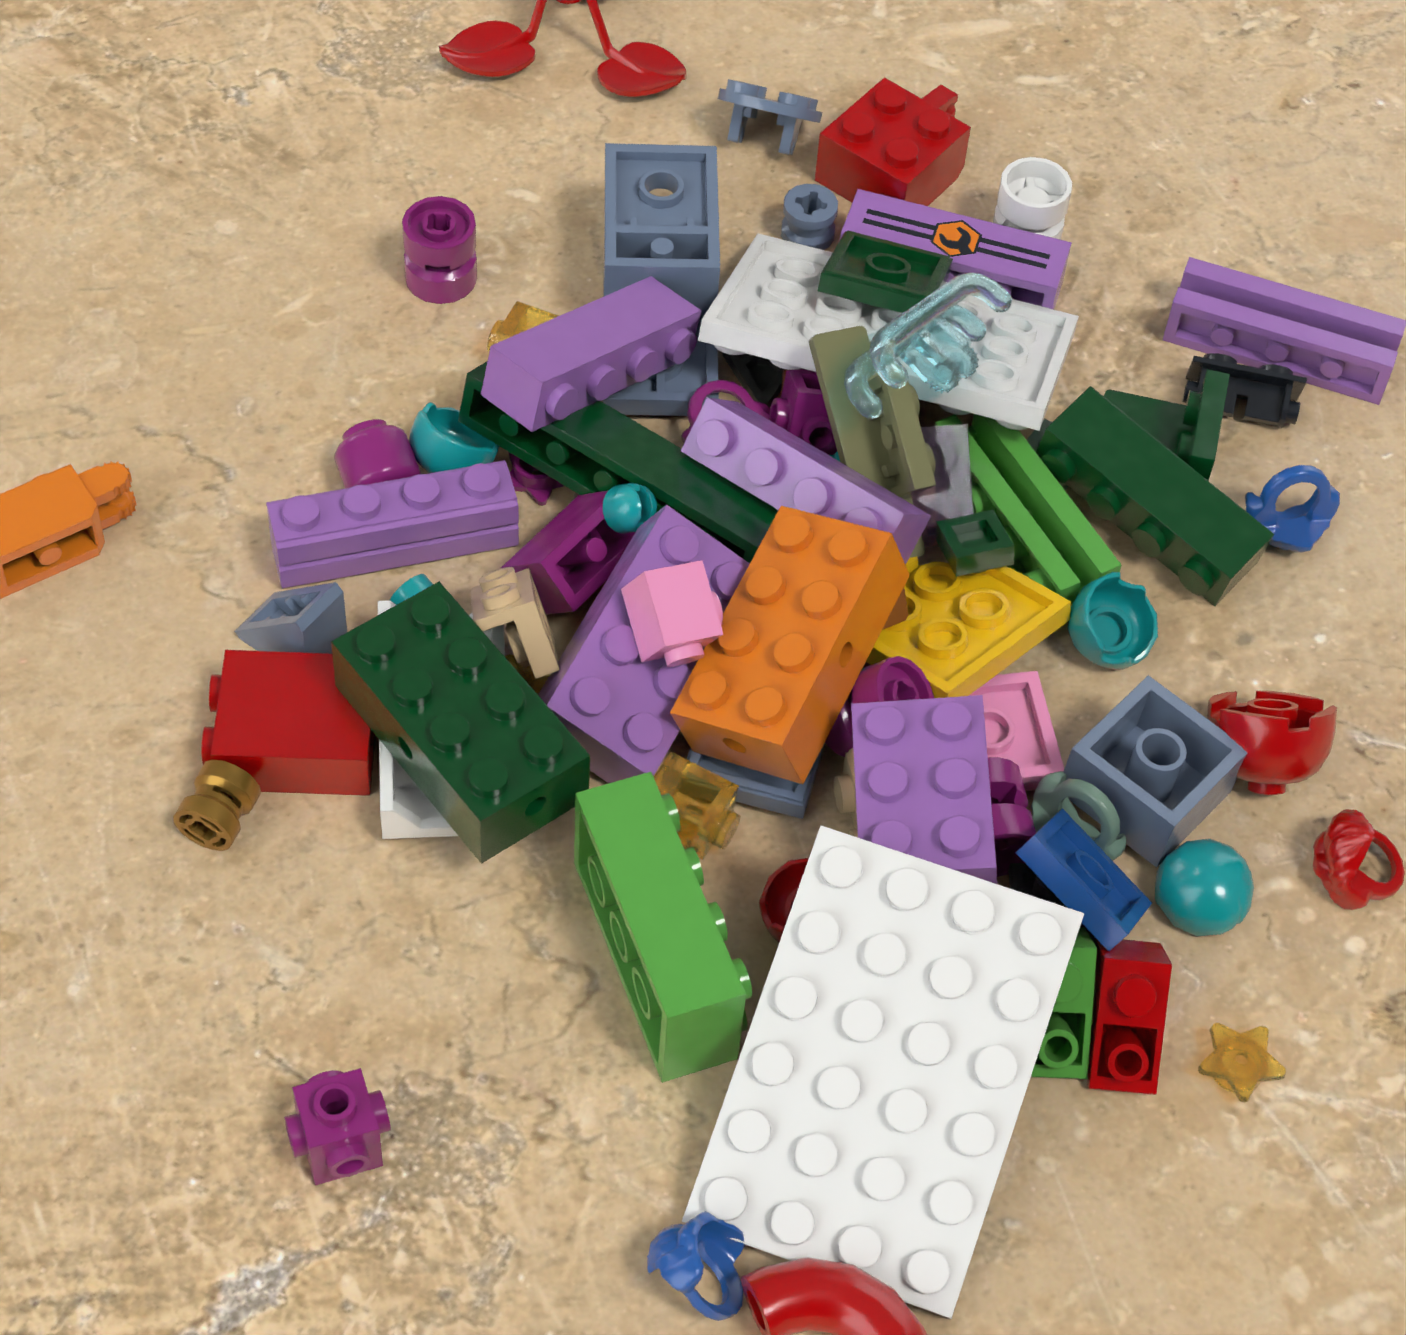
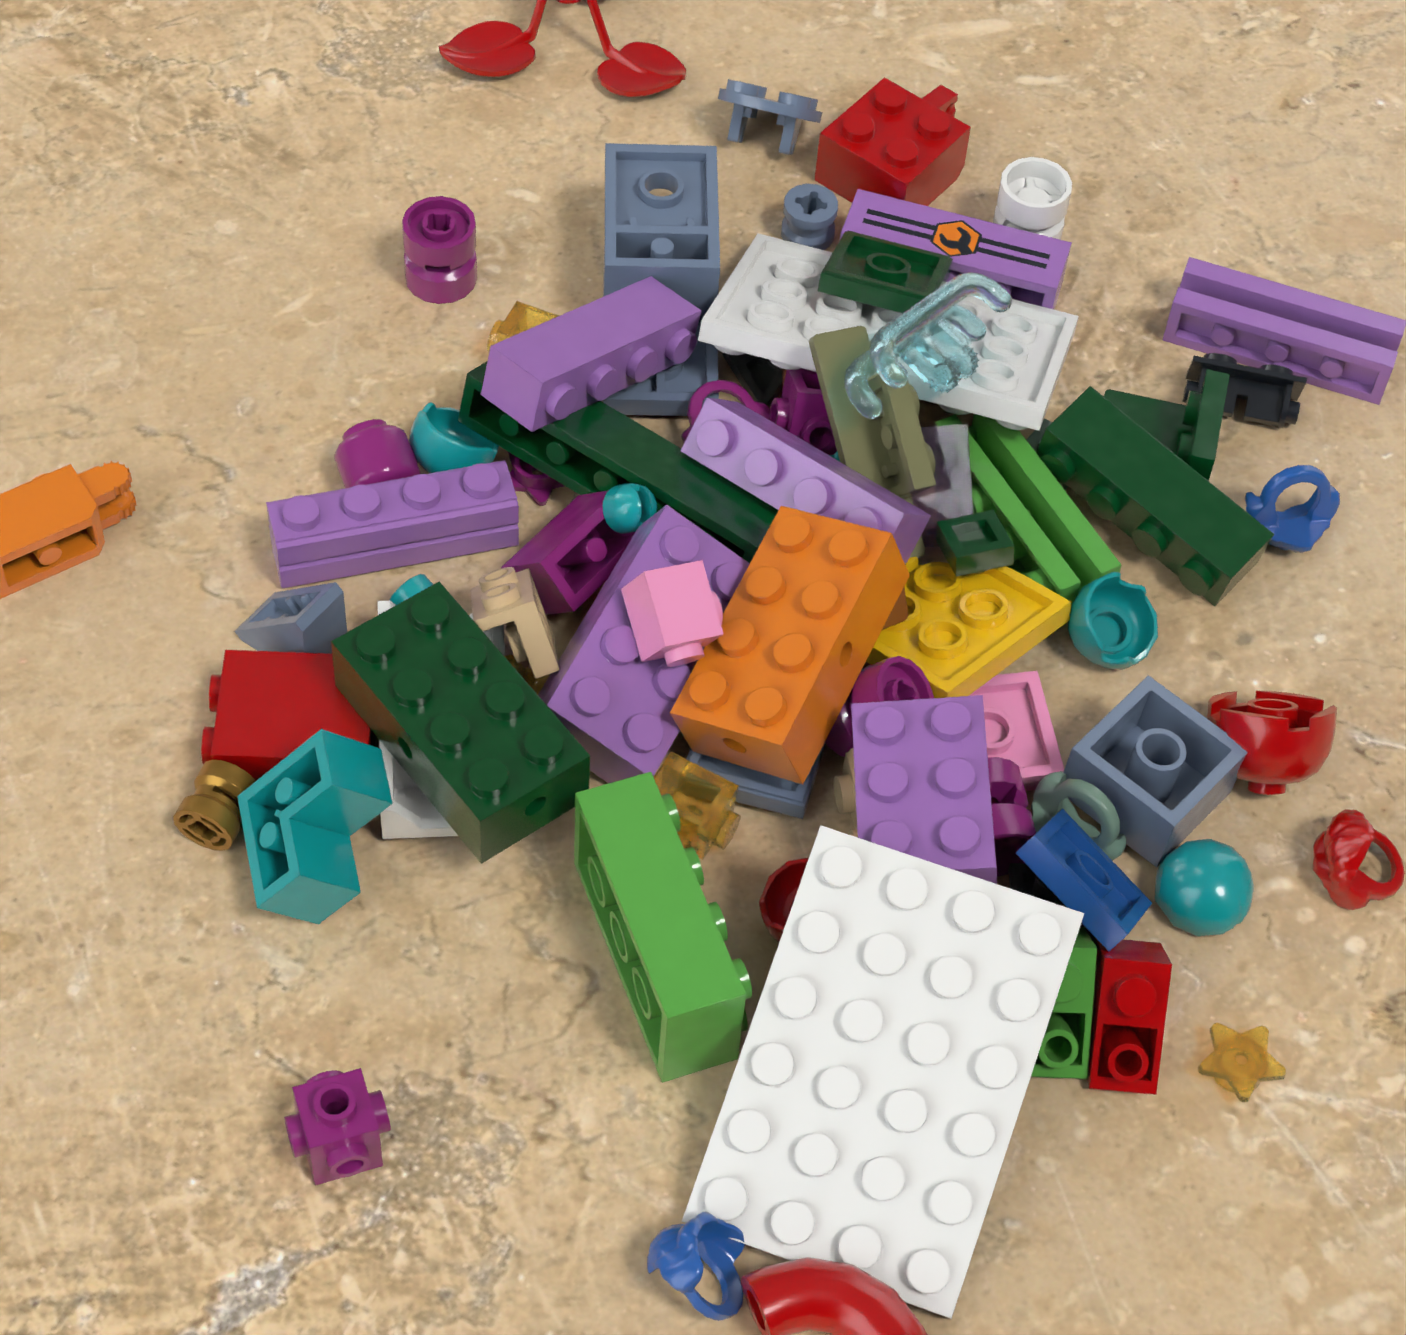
(302, 823): none -> teal brick

